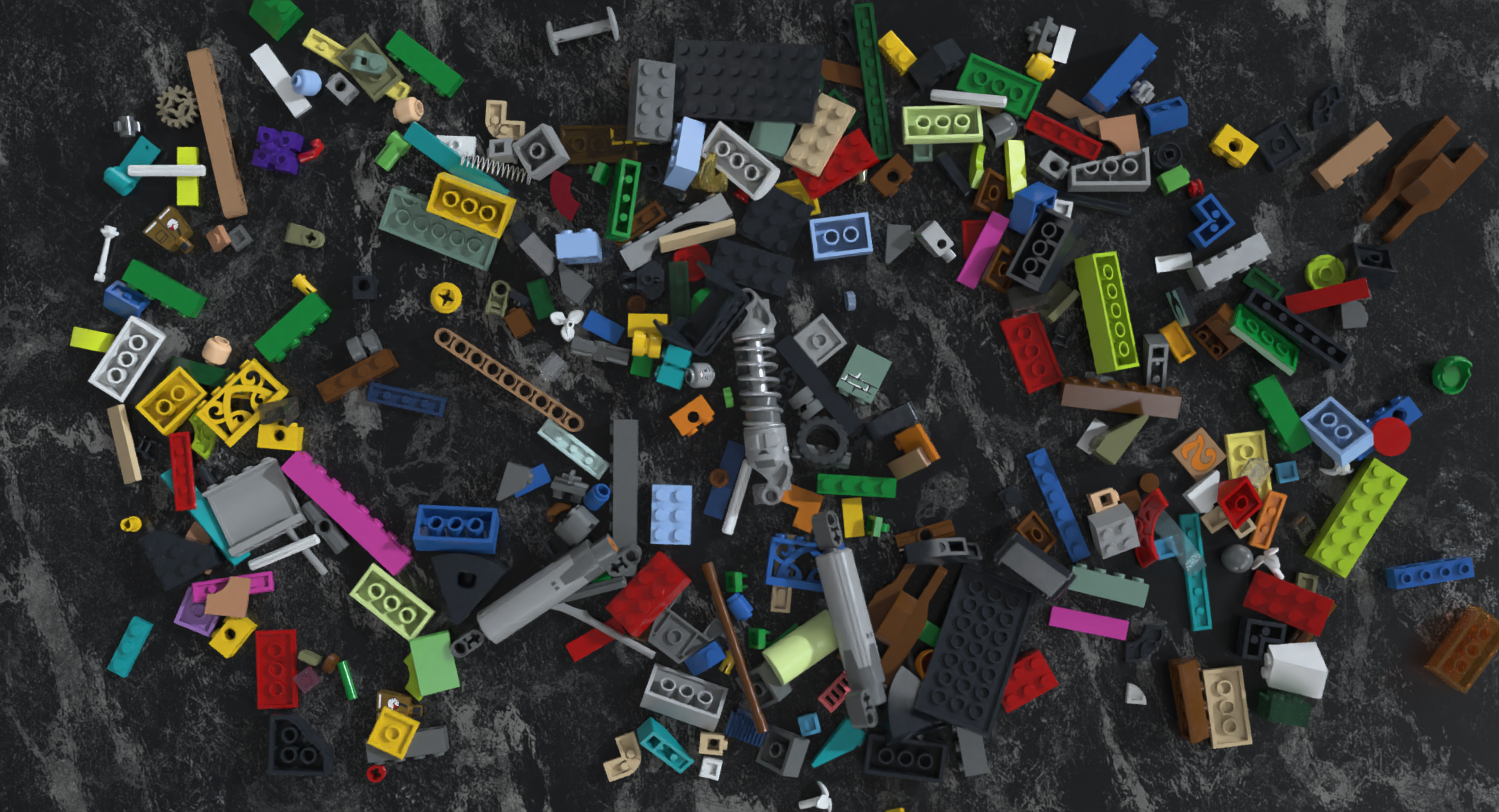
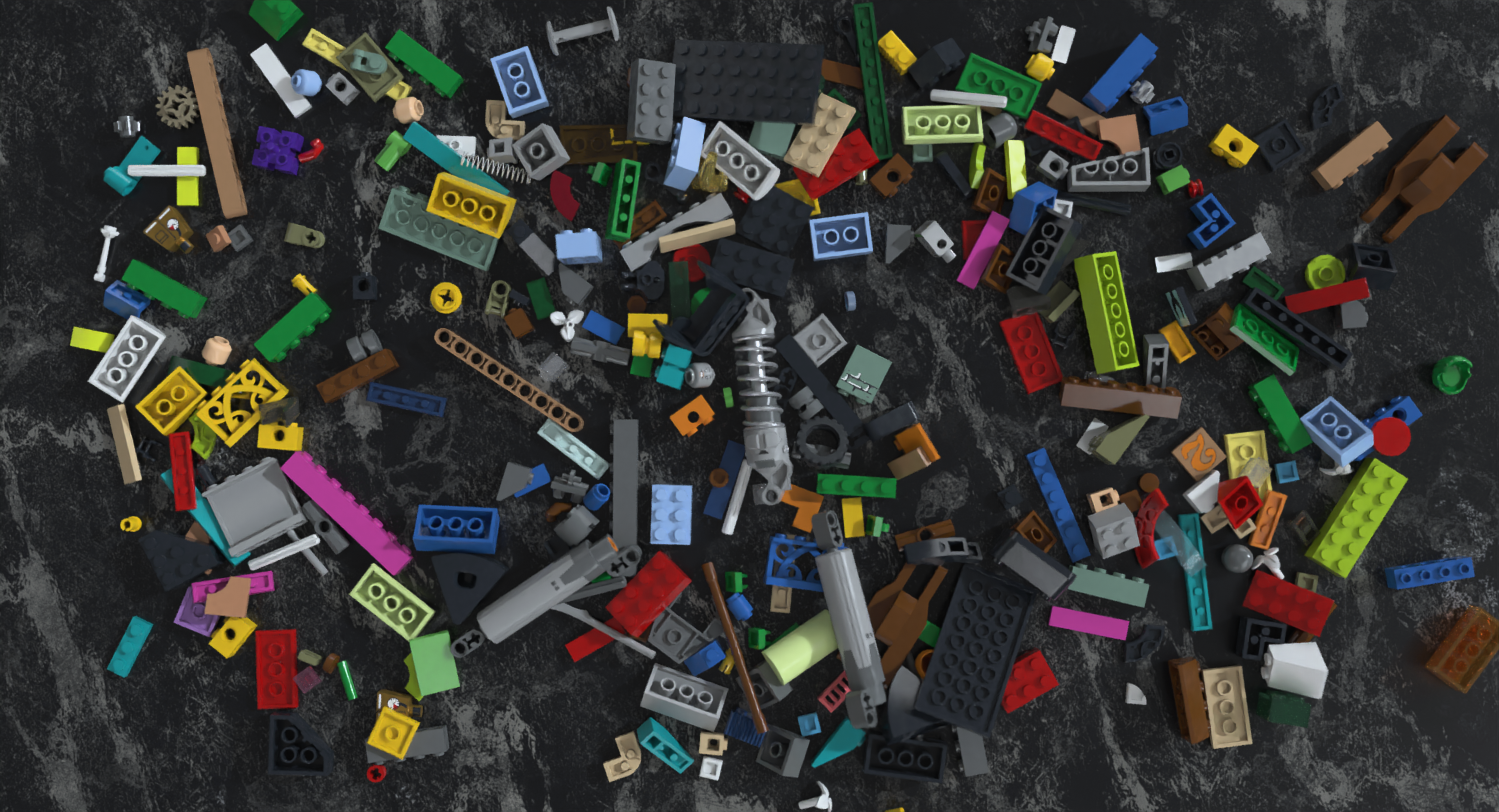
(519, 82): none -> light blue brick

